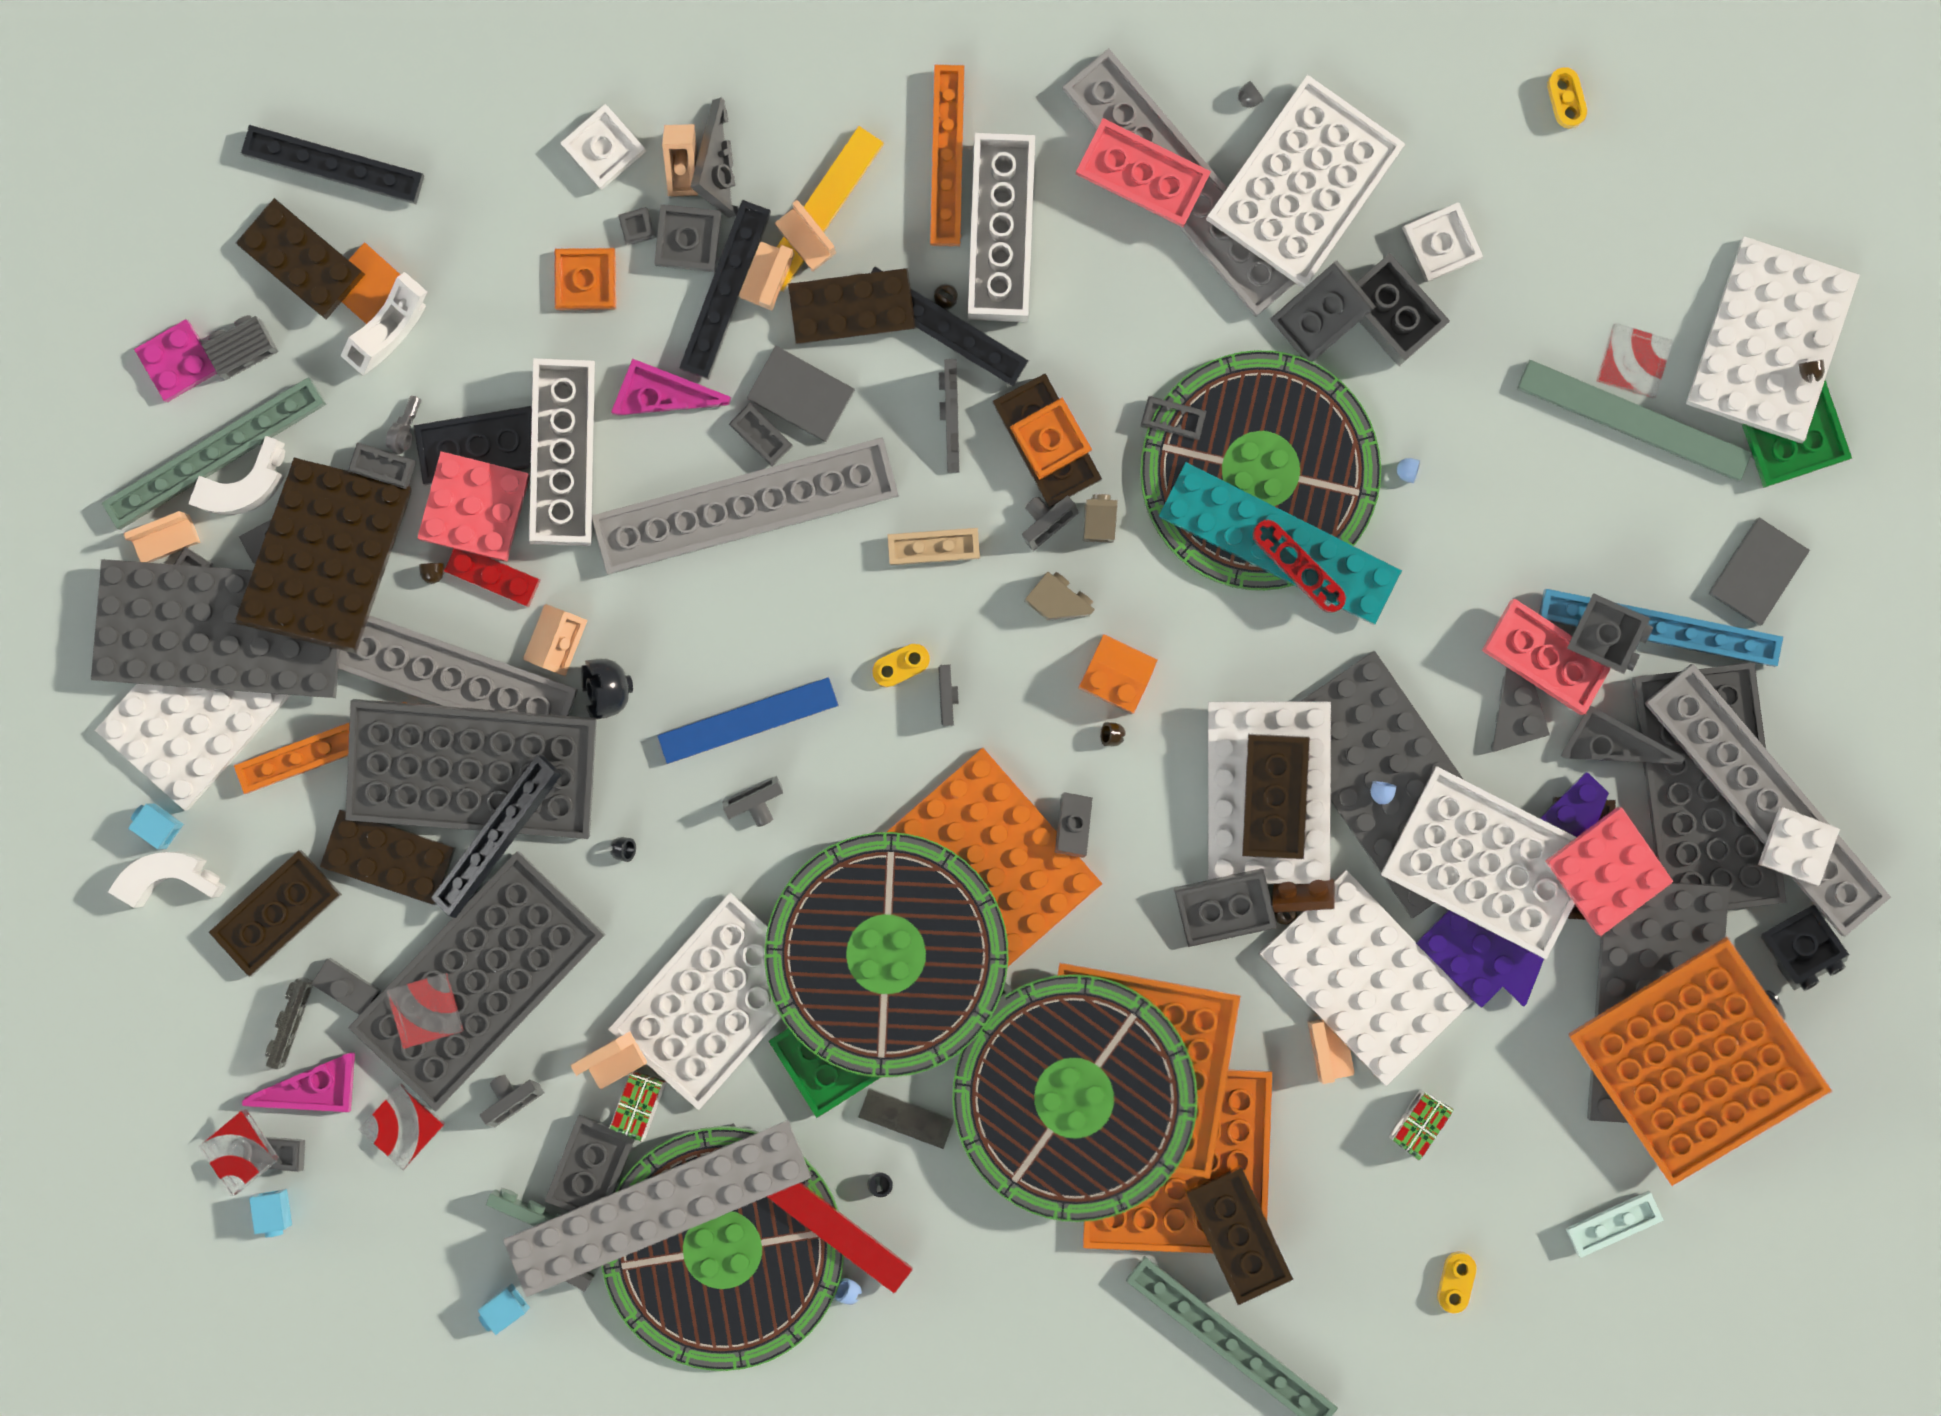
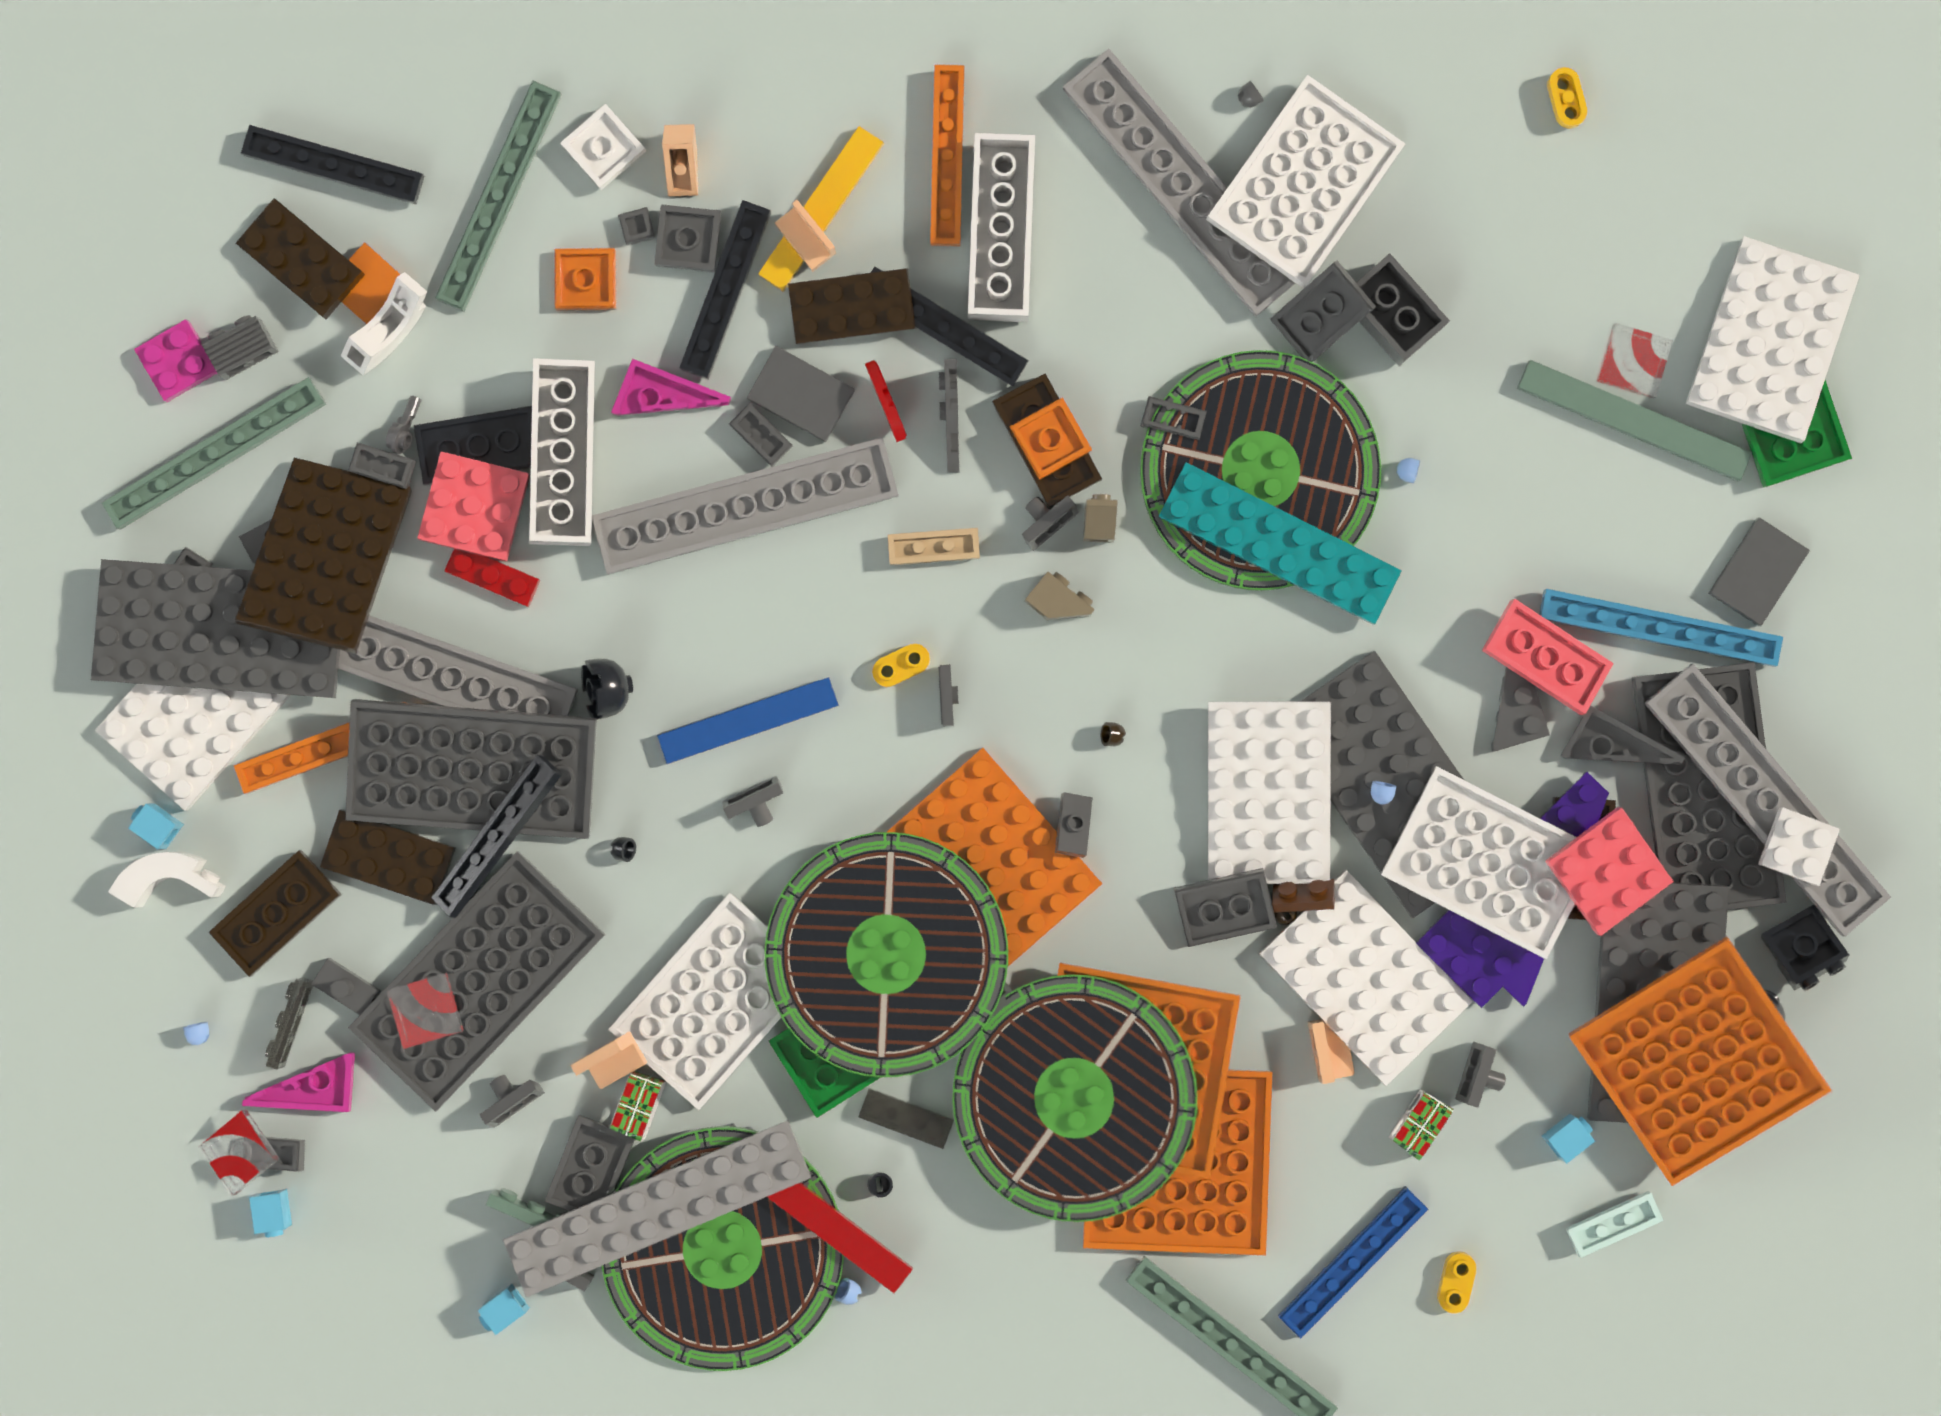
(163, 537): light nougat panel -> none
(197, 1033): none -> light blue hinge
(247, 493): white arch -> none
(402, 1126): tile -> none
(431, 572): dark brown hinge -> none
(498, 196): none -> sand green tile
(555, 639): light nougat panel -> none
(714, 164): dark grey wing -> none
(766, 275): light nougat panel -> none
(886, 400): none -> red tile
(943, 301): dark brown hinge -> none
(1118, 674): orange slope -> none
(1143, 172): coral plate -> none
(1239, 1235): dark brown plate -> none
(1275, 796): dark brown plate -> none
(1302, 562): red beam -> none
(1353, 1262): none -> blue tile
(1442, 242): white plate -> none
(1479, 1075): none -> dark grey tile
(1569, 1137): none -> medium azure brick
(1610, 634): dark grey plate -> none
(1812, 368): dark brown hinge -> none

